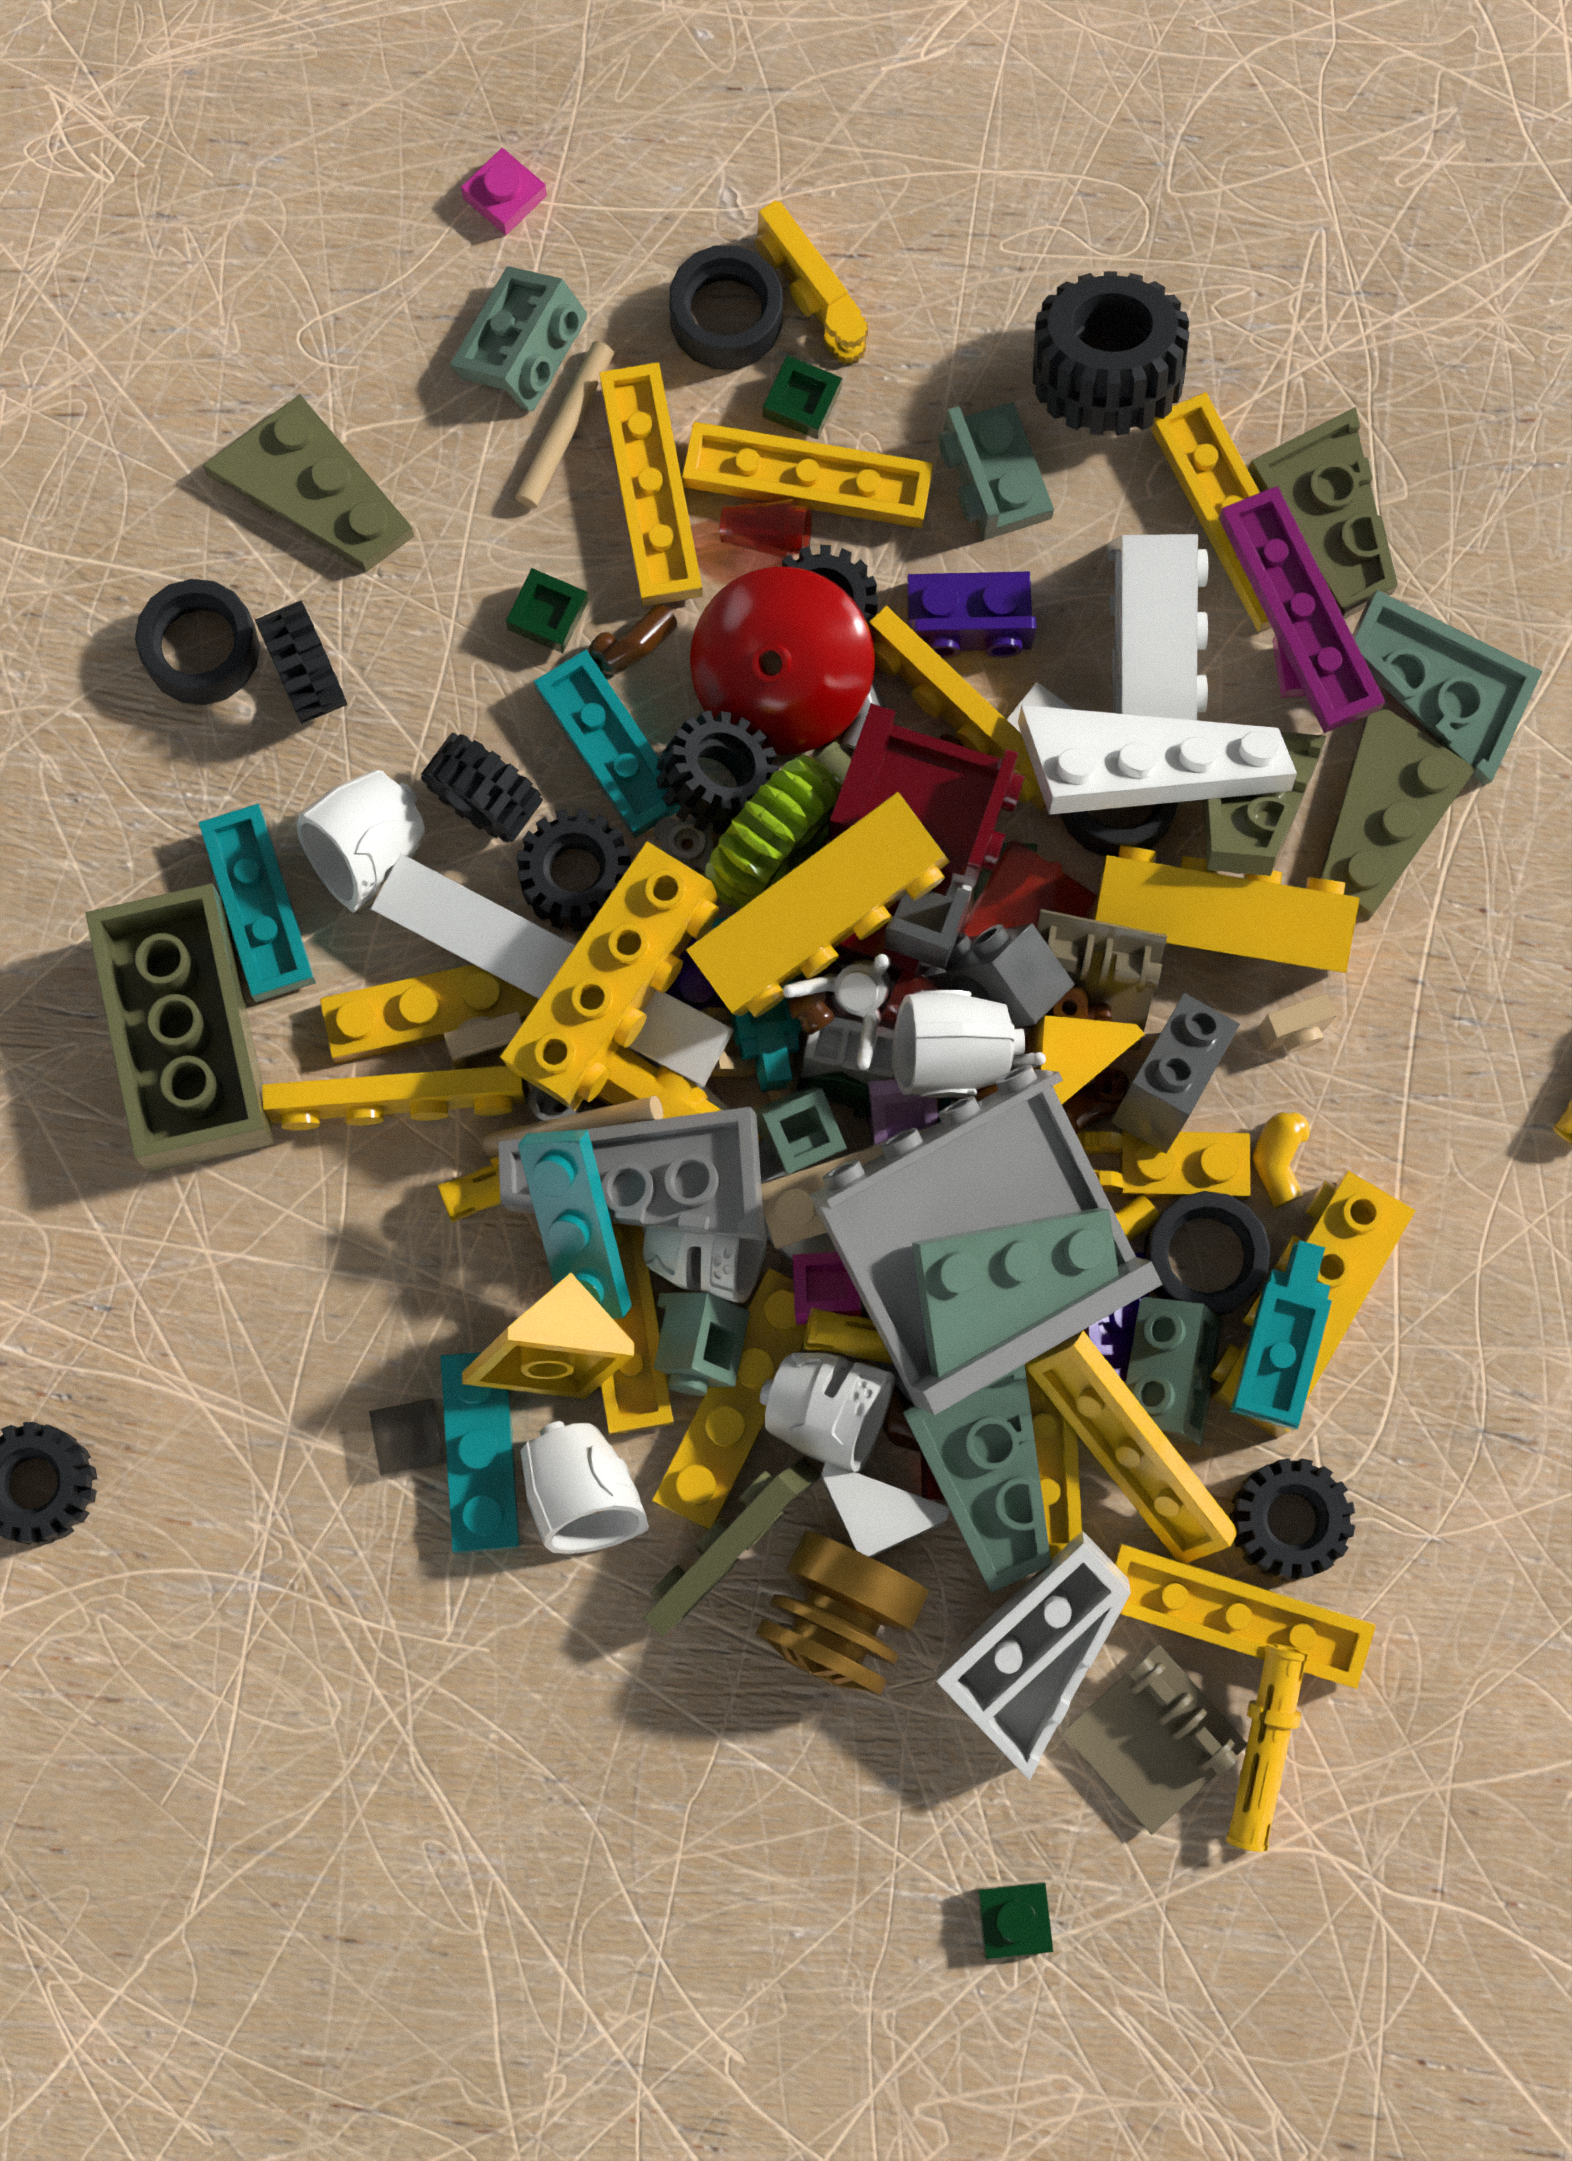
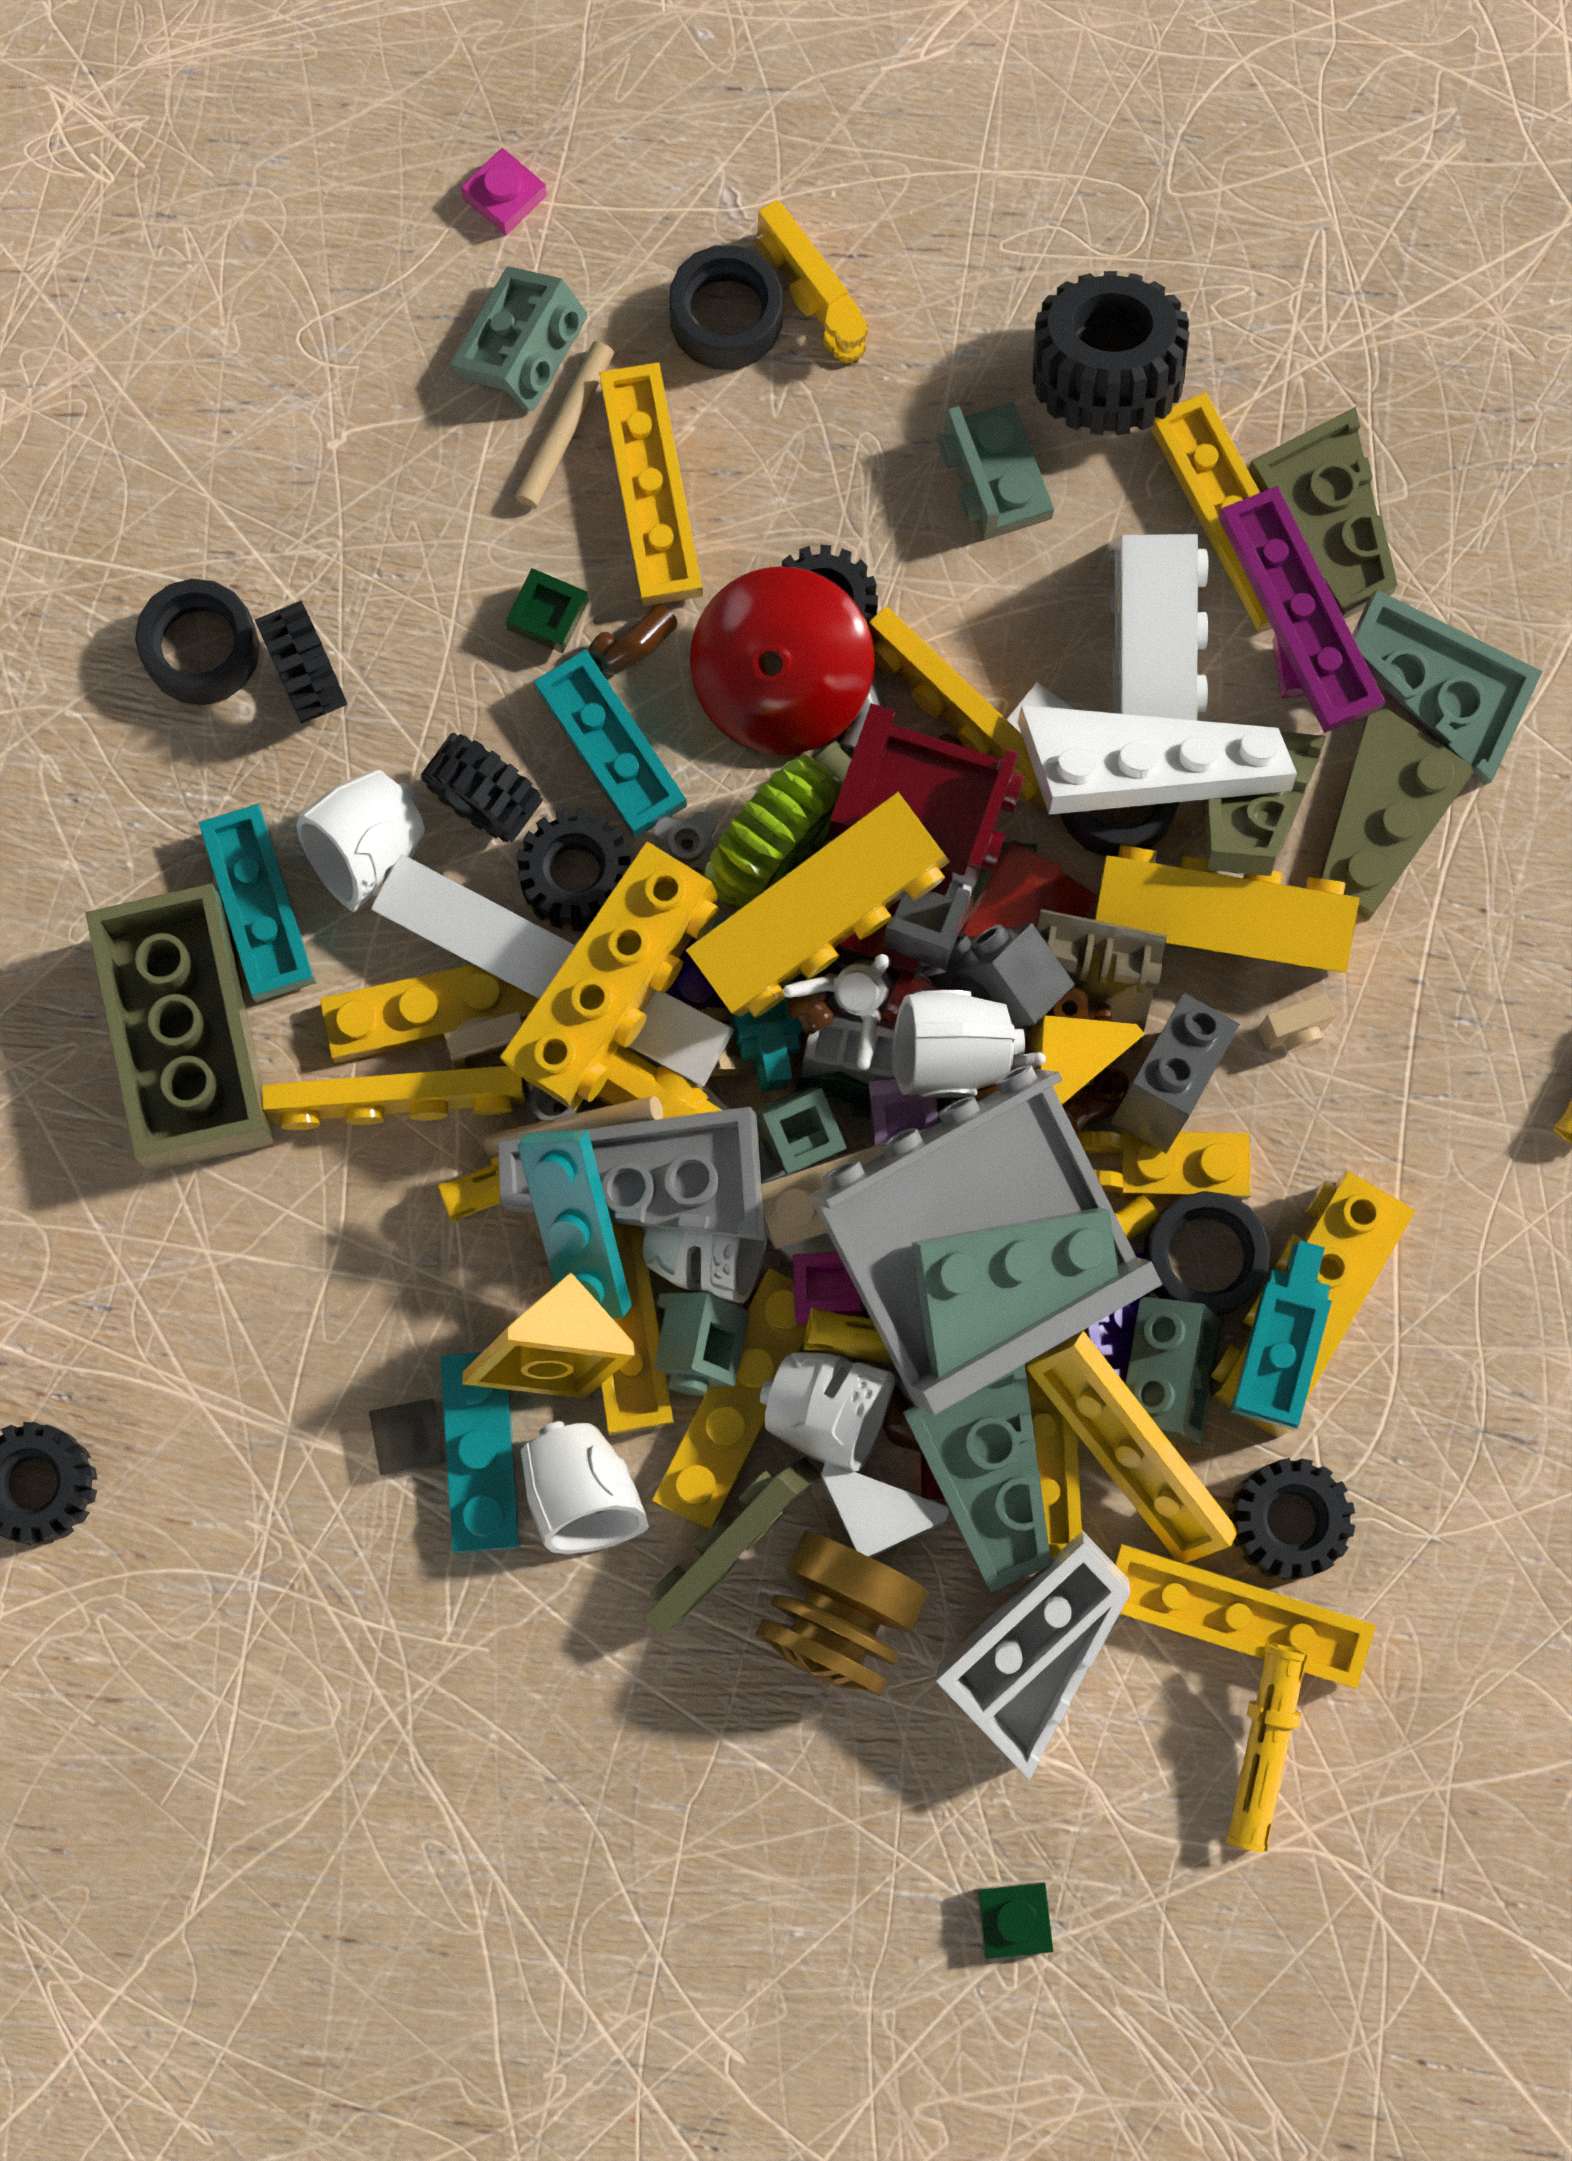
(311, 480): olive wing -> none
(725, 744): black tyre -> none
(767, 527): clear red cone -> none
(802, 397): dark green plate -> none
(811, 472): yellow plate -> none
(972, 612): dark purple bracket -> none
(1155, 1739): dark tan hinge -> none
(1274, 1154): yellow arm -> none

